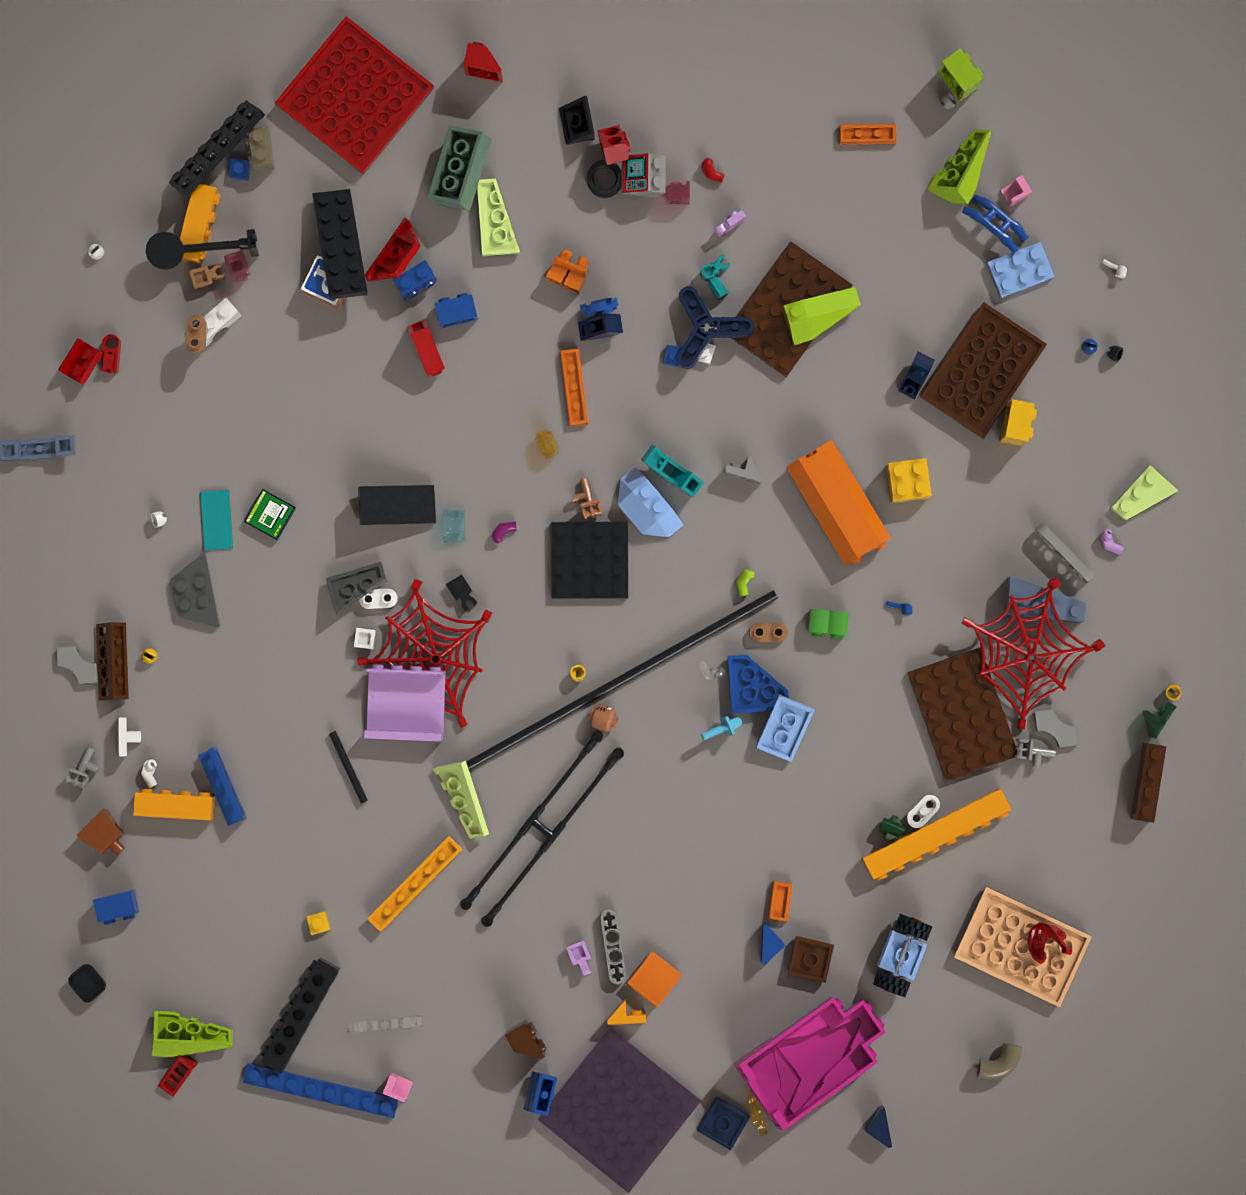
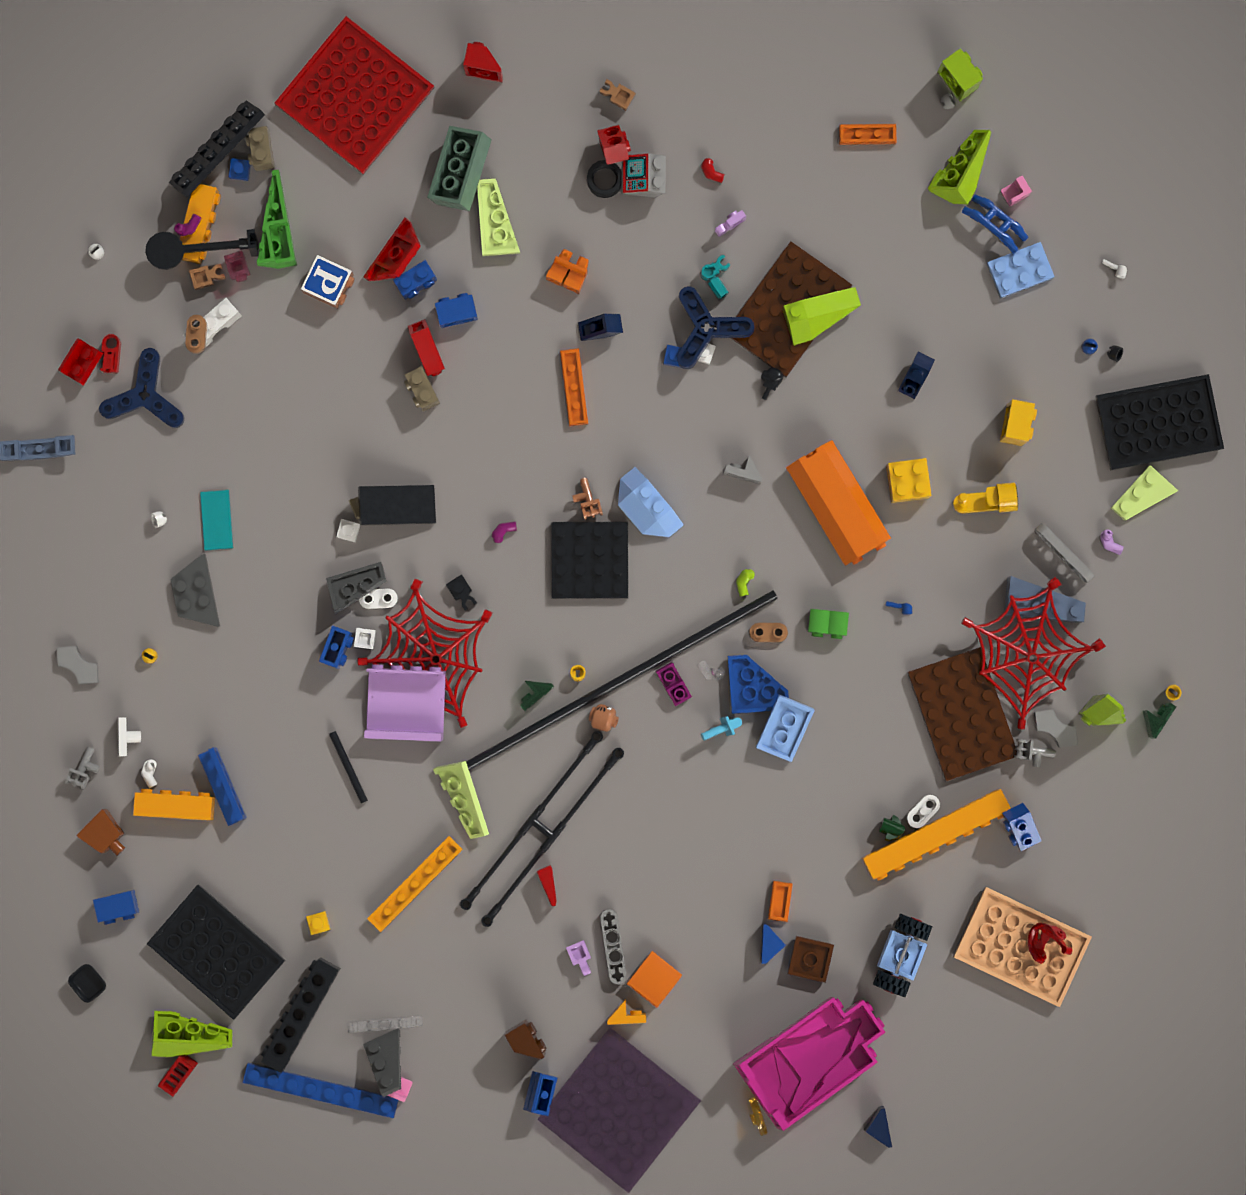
(115, 661): reddish brown fence -> none
(131, 399): none -> dark blue piece
(188, 228): none -> magenta arm
(216, 952): none -> black plate
(270, 514): tile -> none
(276, 240): none -> bright green wedge
(336, 647): none -> blue brick
(339, 244): black plate -> none
(348, 530): none -> white plate
(385, 1061): none -> dark grey wing
(422, 389): none -> dark tan brick
(453, 526): clear light blue piece -> none
(540, 689): none -> clear green slope
(546, 444): clear yellow brick -> none
(547, 880): none -> red slope
(577, 121): black slope -> none
(605, 305): blue plate -> none
(620, 96): none -> medium nougat plate
(671, 471): teal arch -> none
(673, 683): none -> magenta slope
(677, 193): clear pink brick -> none
(723, 1123): dark blue tile -> none
(772, 379): none -> black piece
(983, 370): reddish brown plate -> none
(1001, 498): none -> yellow piece
(1002, 1066): dark tan cylinder -> none
(1021, 826): none -> blue brick
(1102, 711): none -> lime wedge
(1148, 782): reddish brown brick -> none
(1159, 422): none -> black plate

